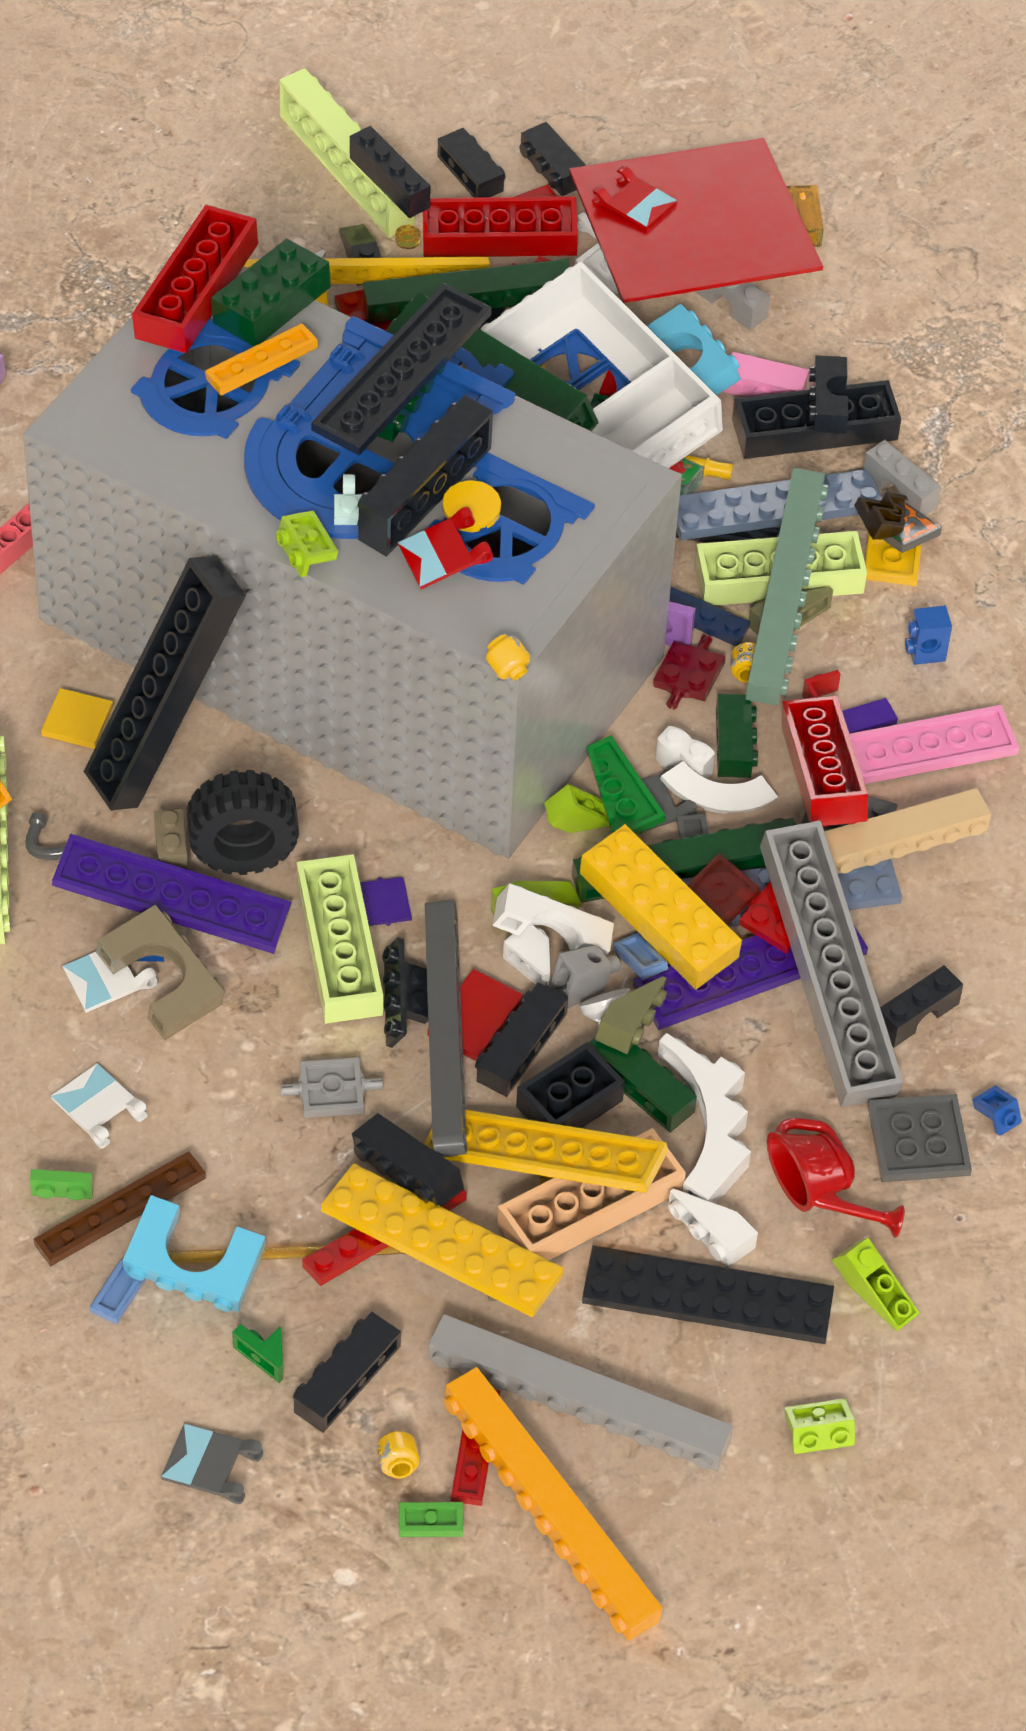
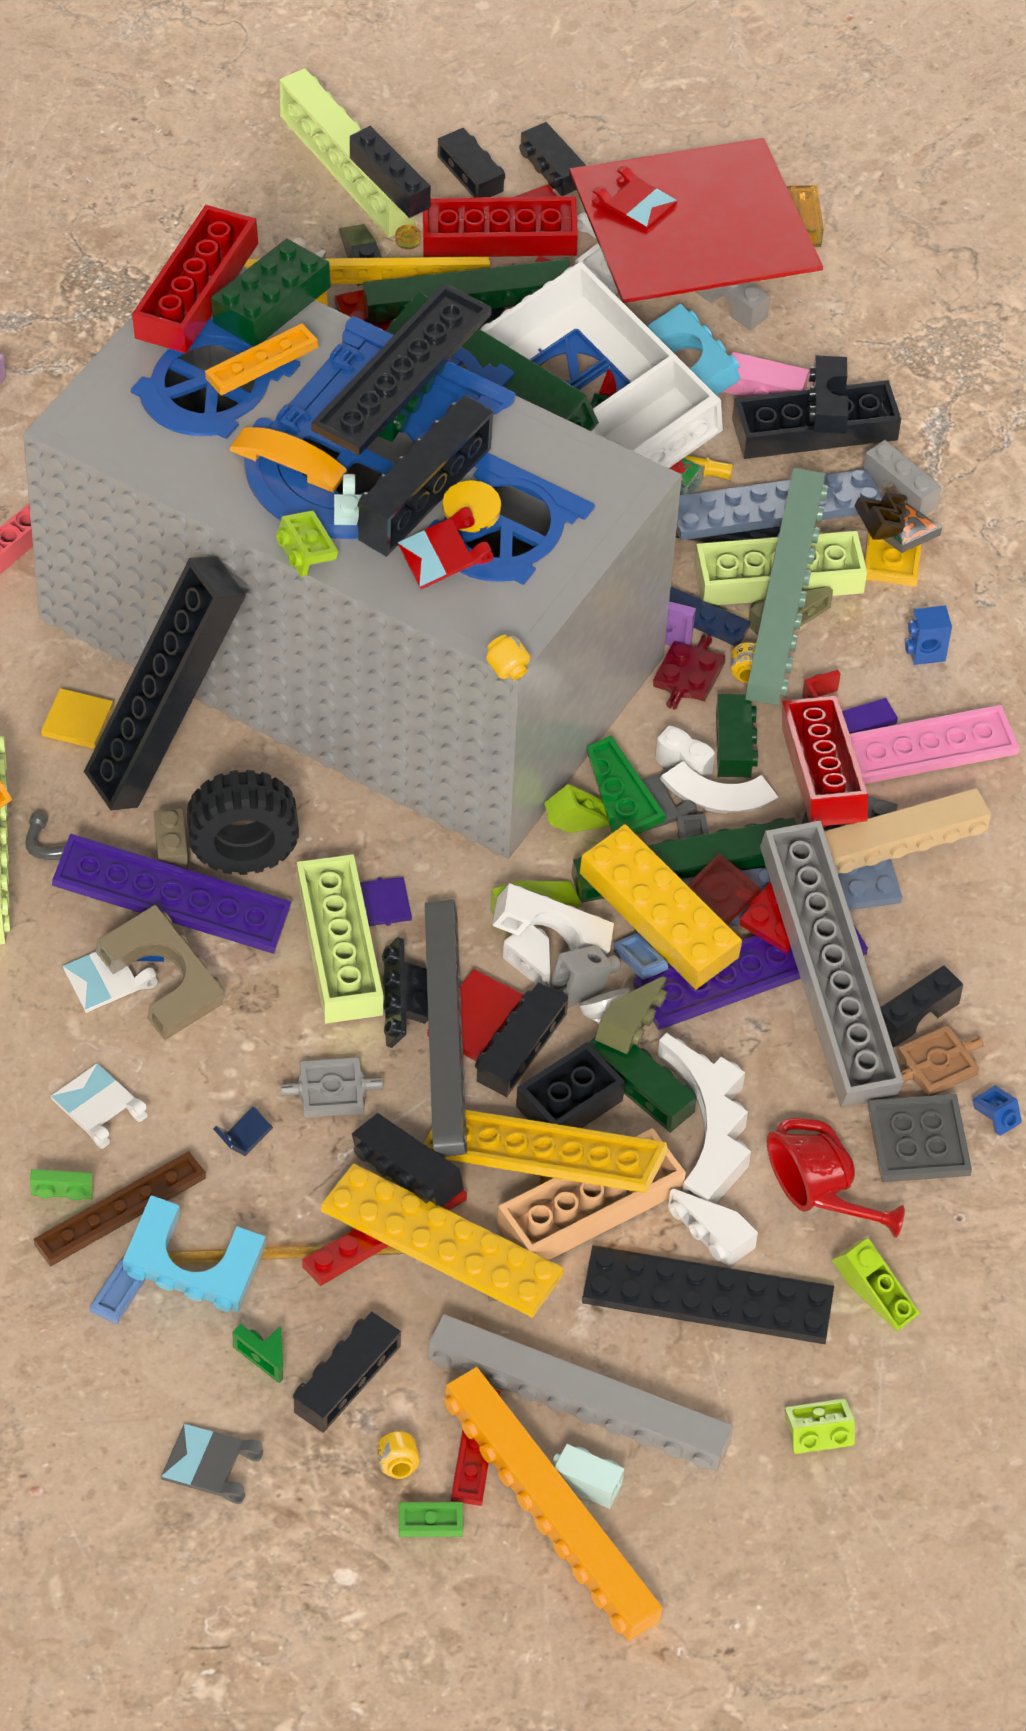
(246, 1132): none -> dark blue bracket
(291, 452): none -> light orange slope
(589, 1475): none -> light aqua brick
(939, 1060): none -> medium nougat plate

